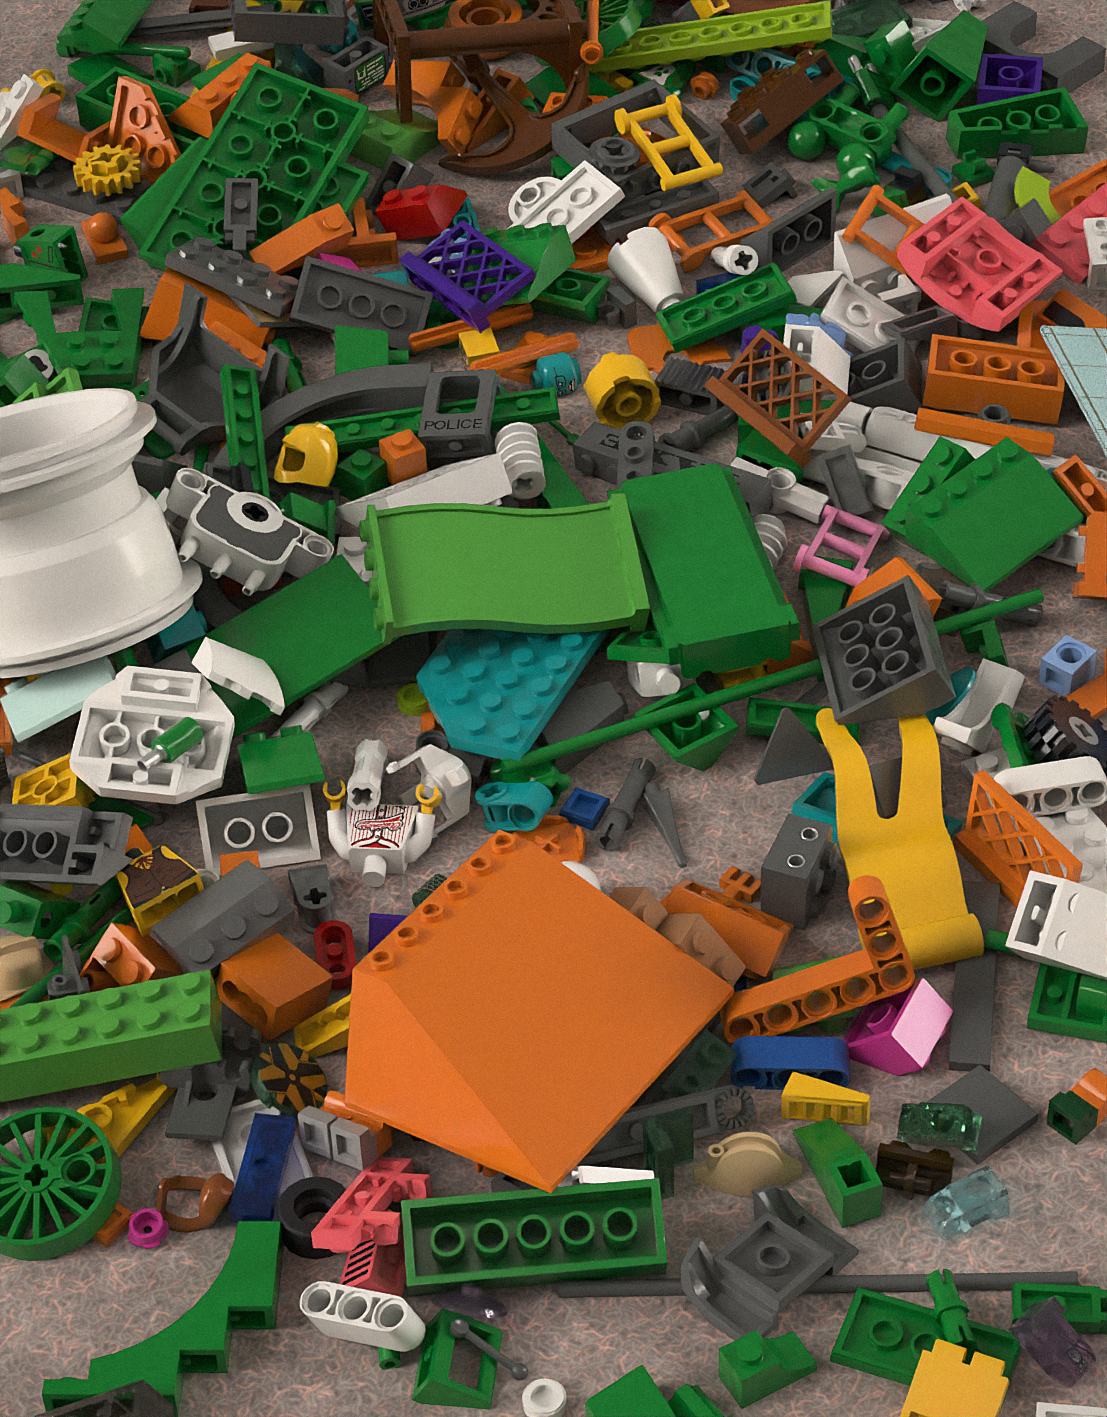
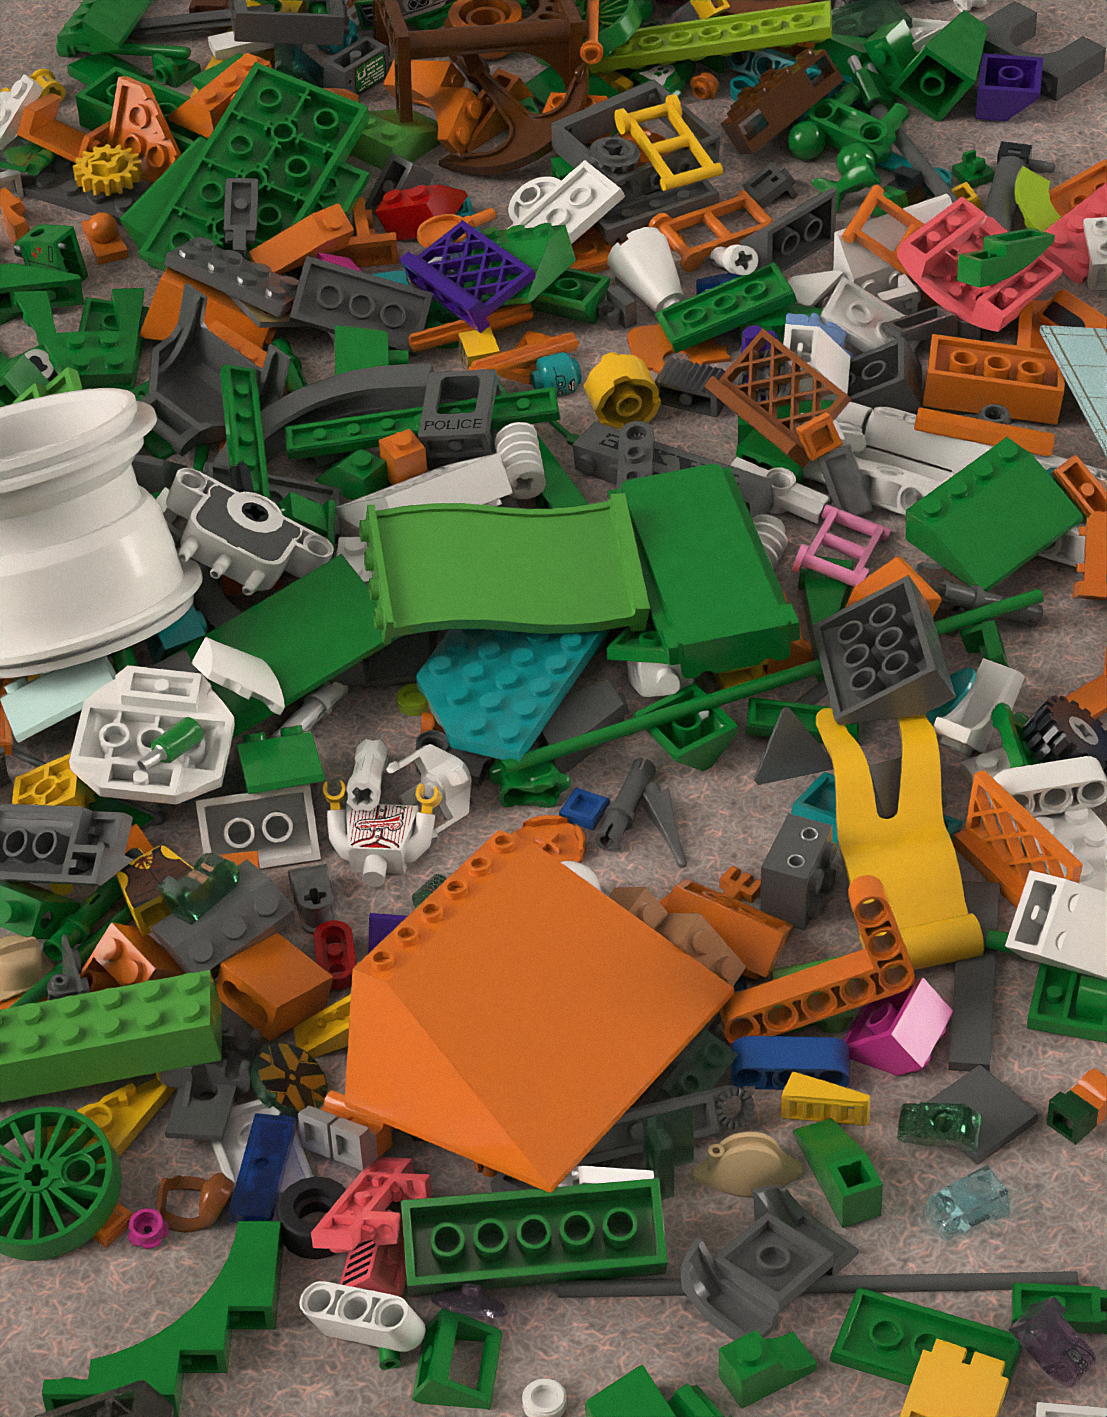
(200, 887): none -> clear green leg
(307, 456): yellow piece -> none
(437, 226): none -> orange piece
(460, 1328): dark grey hinge -> none
(513, 805): teal piece -> none
(693, 434): dark grey pin -> none
(819, 436): none -> orange tile
(913, 1170): dark brown hips -> none
(938, 466): green arch -> none
(950, 1310): green pin -> none
(1002, 256): none -> green slope
(1026, 221): dark grey brick -> none
(1038, 119): green wedge -> none
(1067, 666): light blue brick -> none

